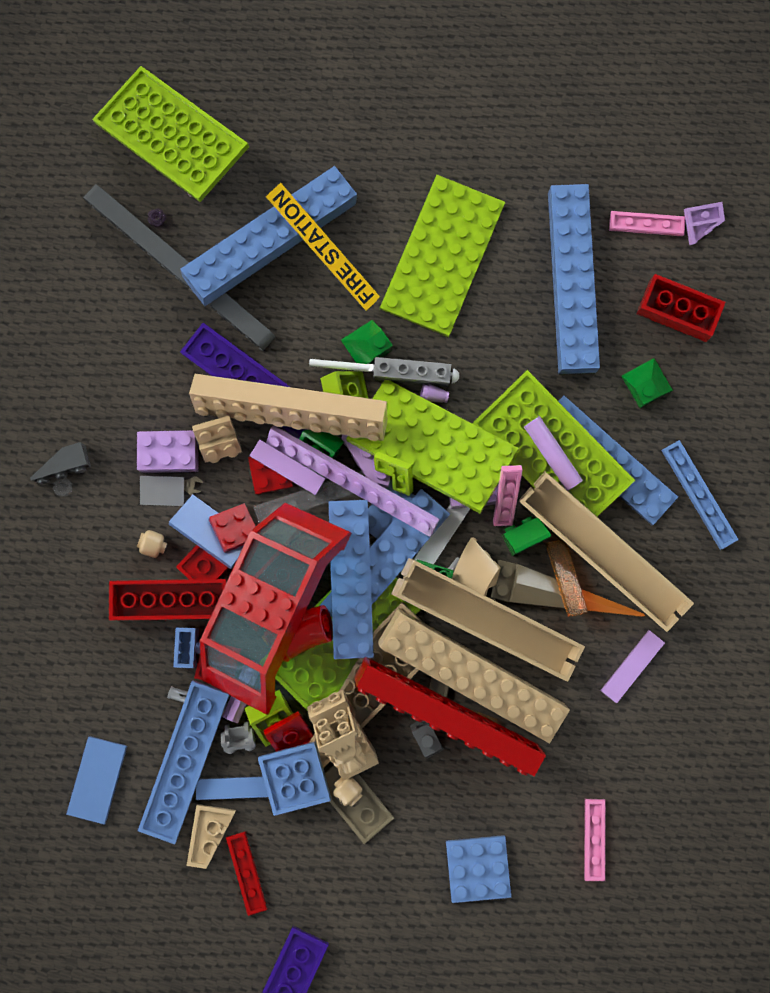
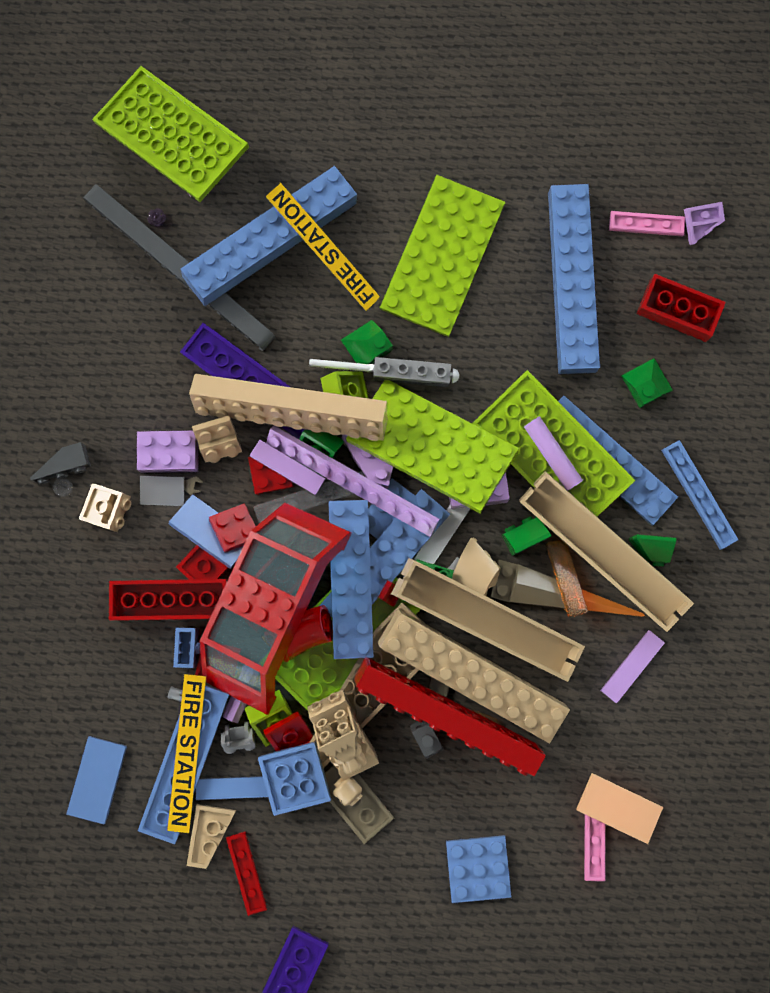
(105, 508): none -> tan plate
(151, 544): tan head -> none
(186, 753): none -> yellow sticker
(386, 595): none -> red plate
(399, 470): lime plate -> none
(434, 393): lavender cone -> none
(507, 495): bright pink tile -> none
(619, 808): none -> light nougat tile
(654, 548): none -> green slope

